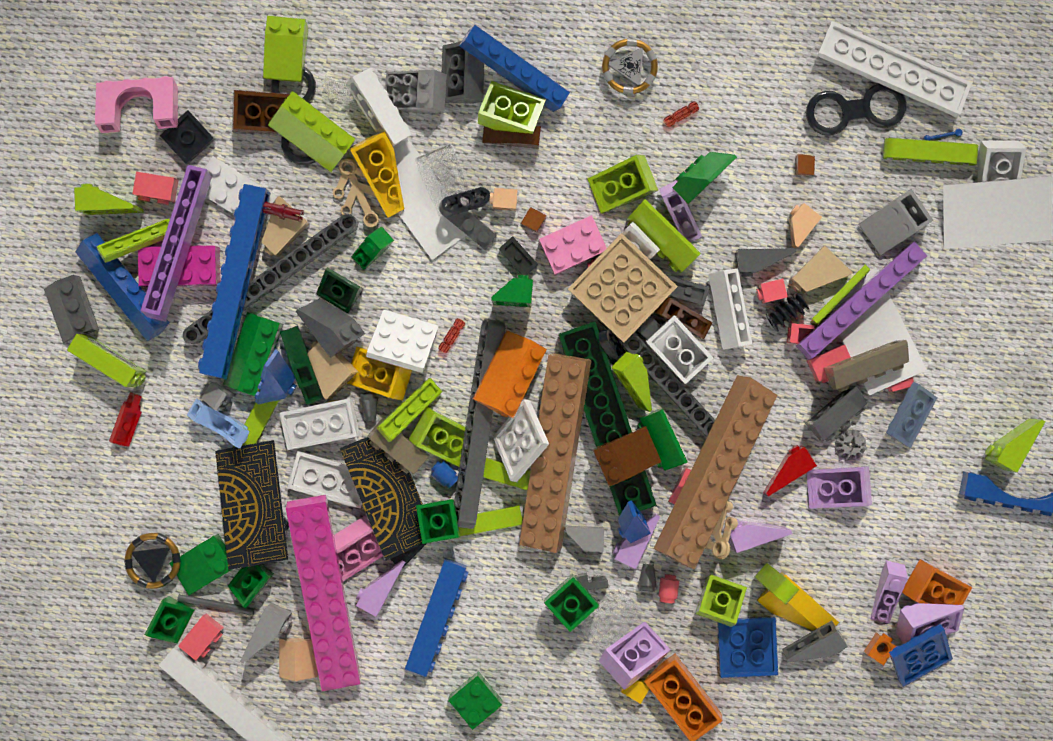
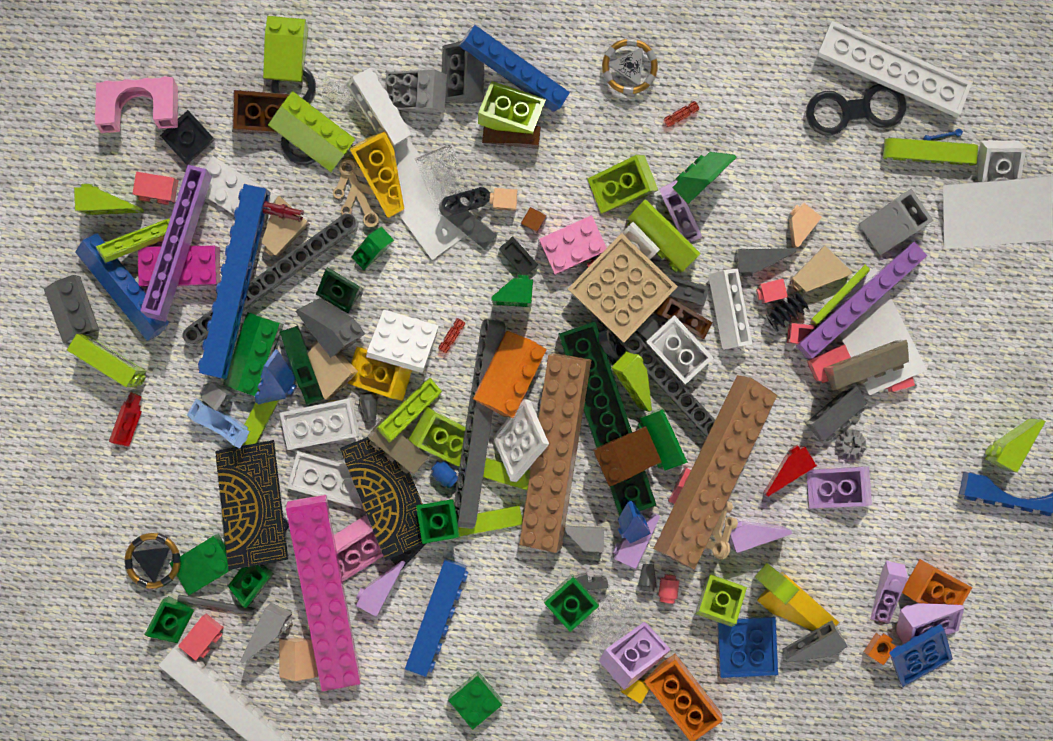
(804, 164): dark orange slope -> none
(911, 414): sand blue plate -> none

